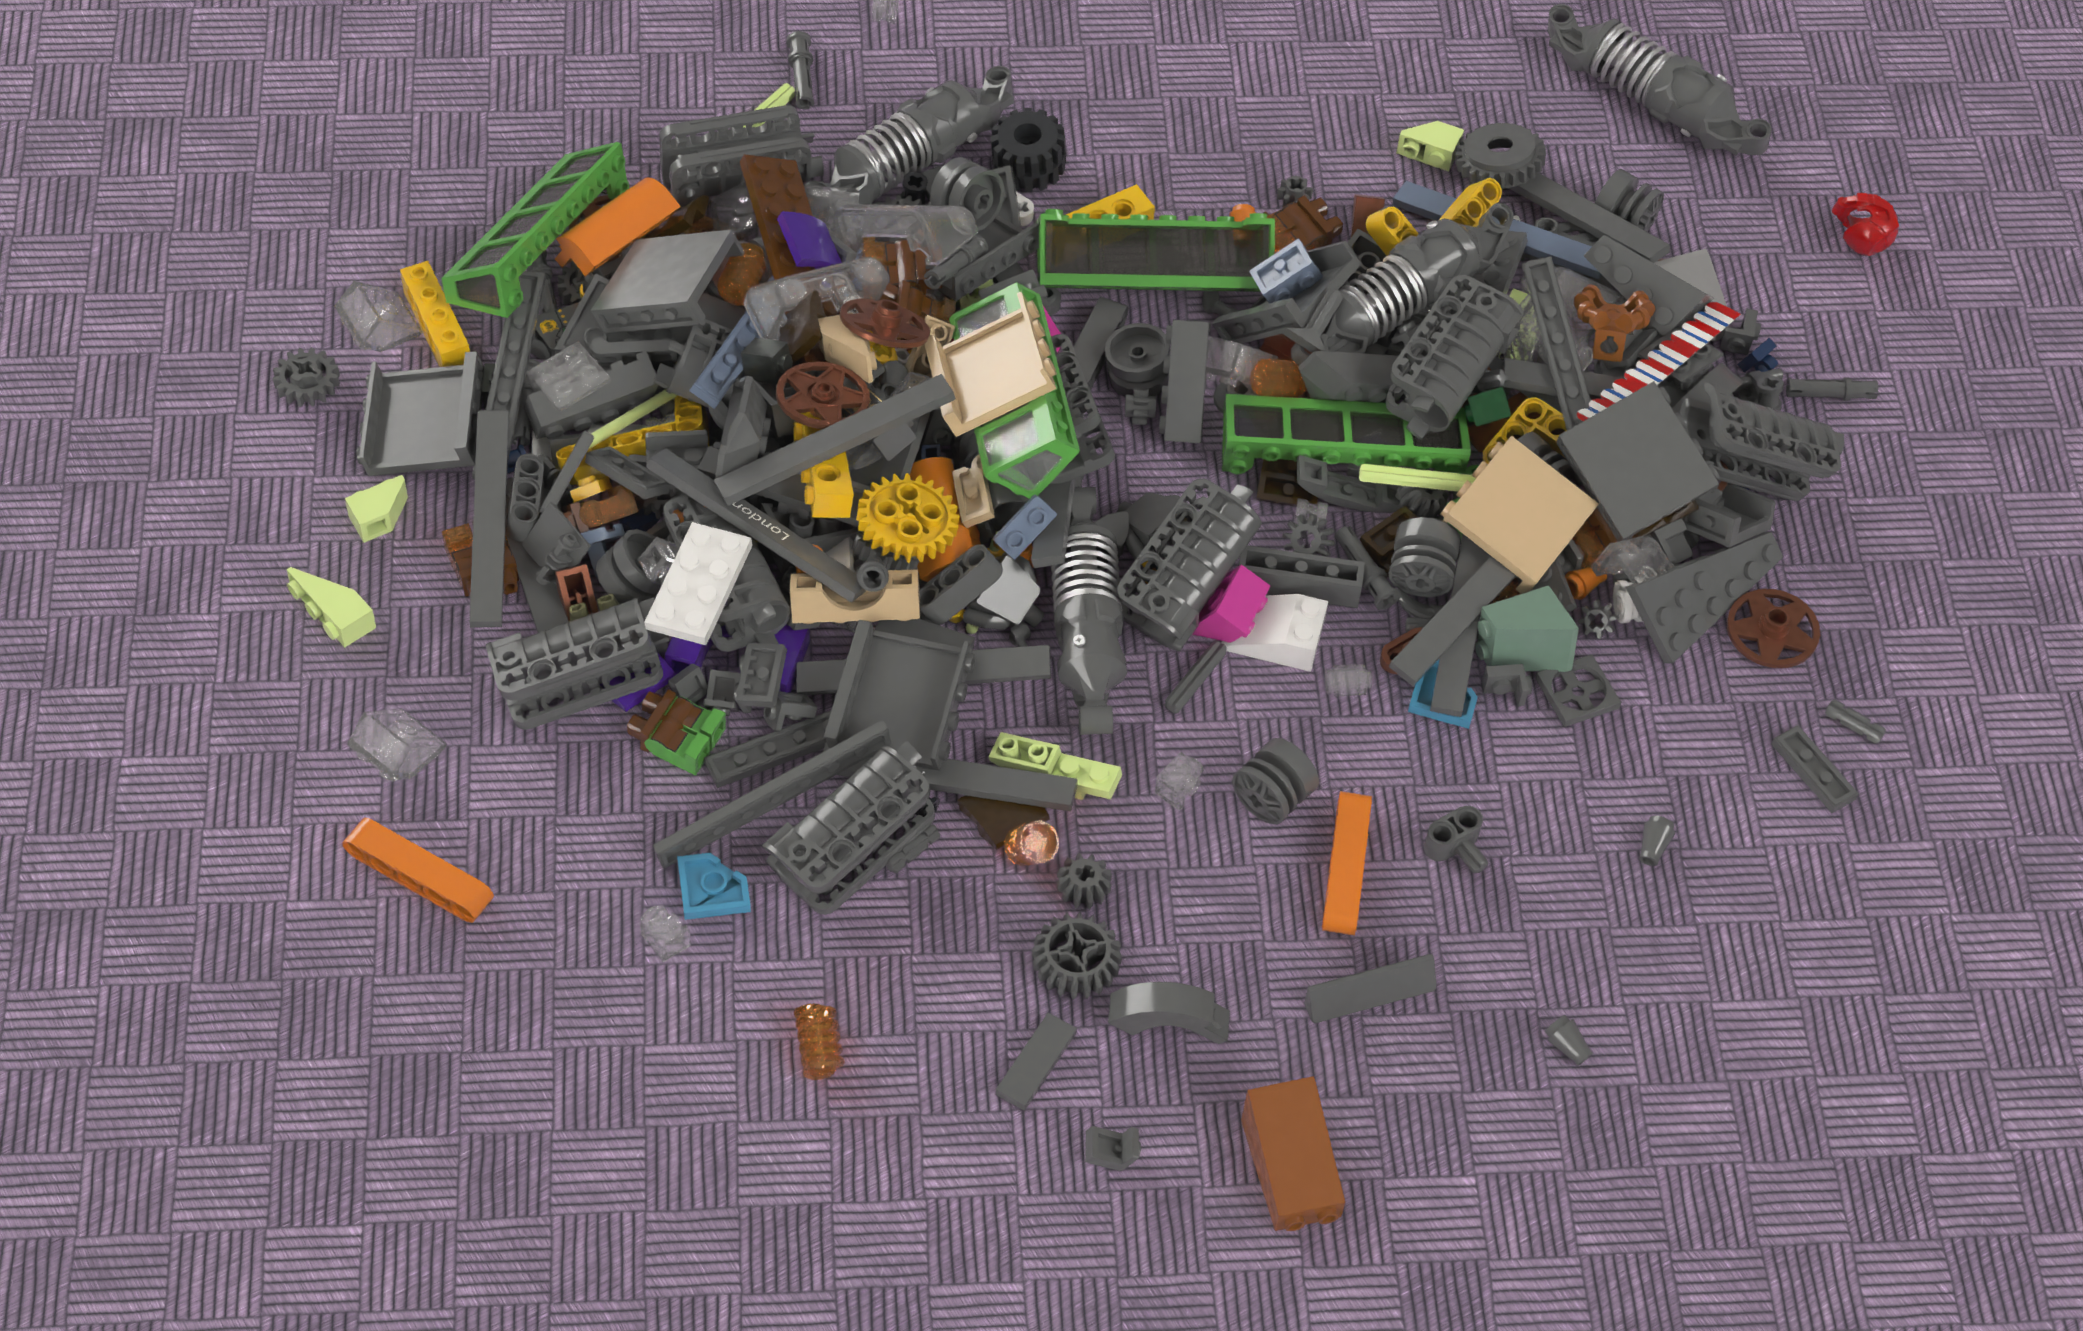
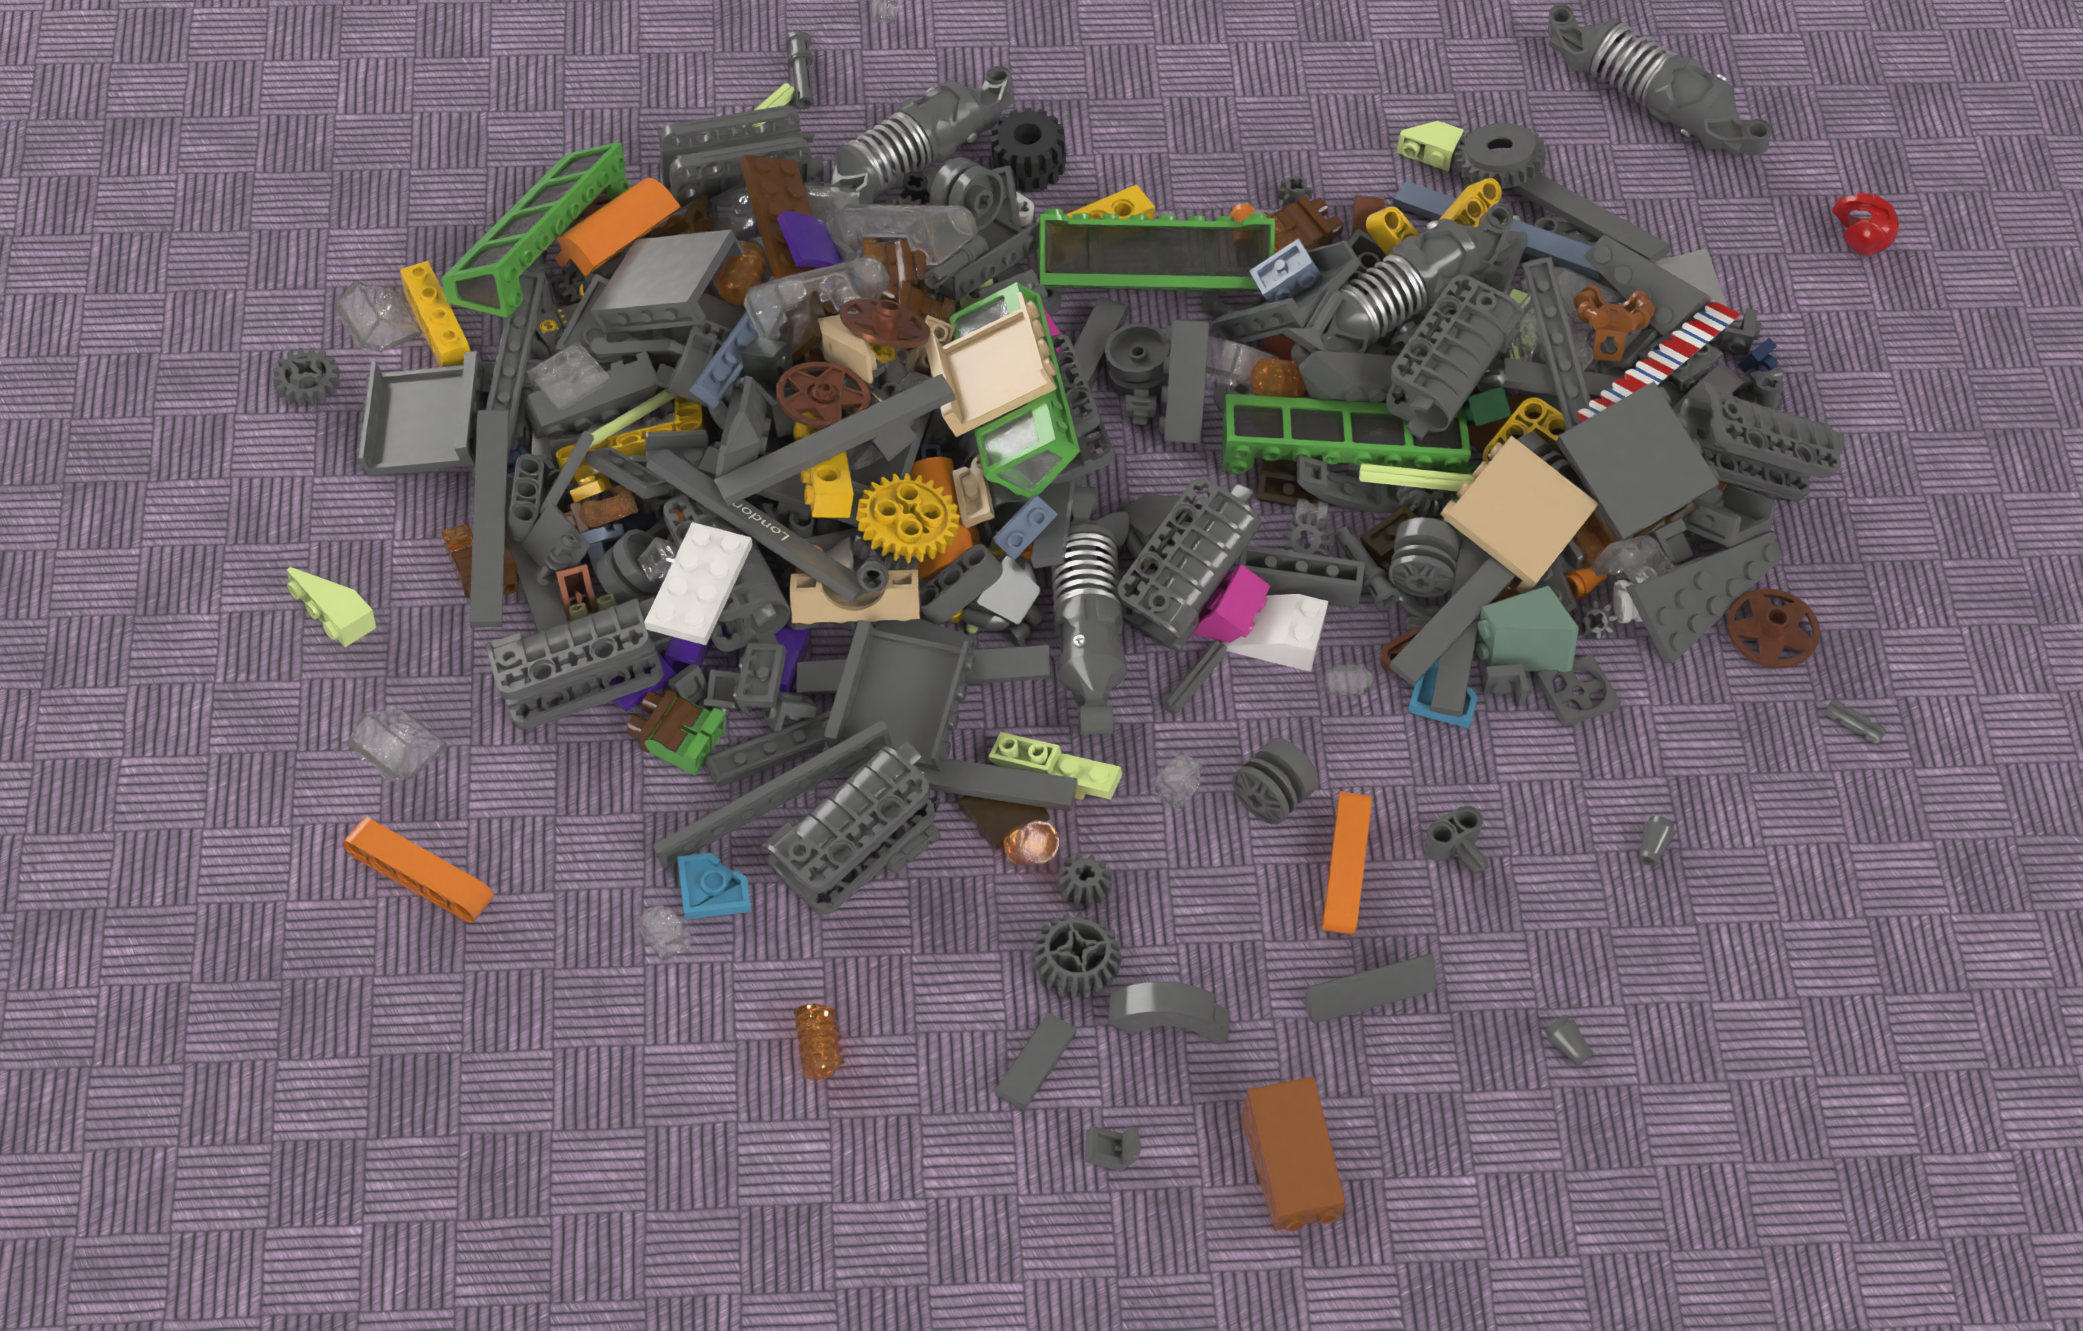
(377, 508): yellowish green slope -> none
(1633, 205): dark grey wheel -> none
(1815, 769): dark grey tile -> none
(1842, 389): dark grey pin -> none

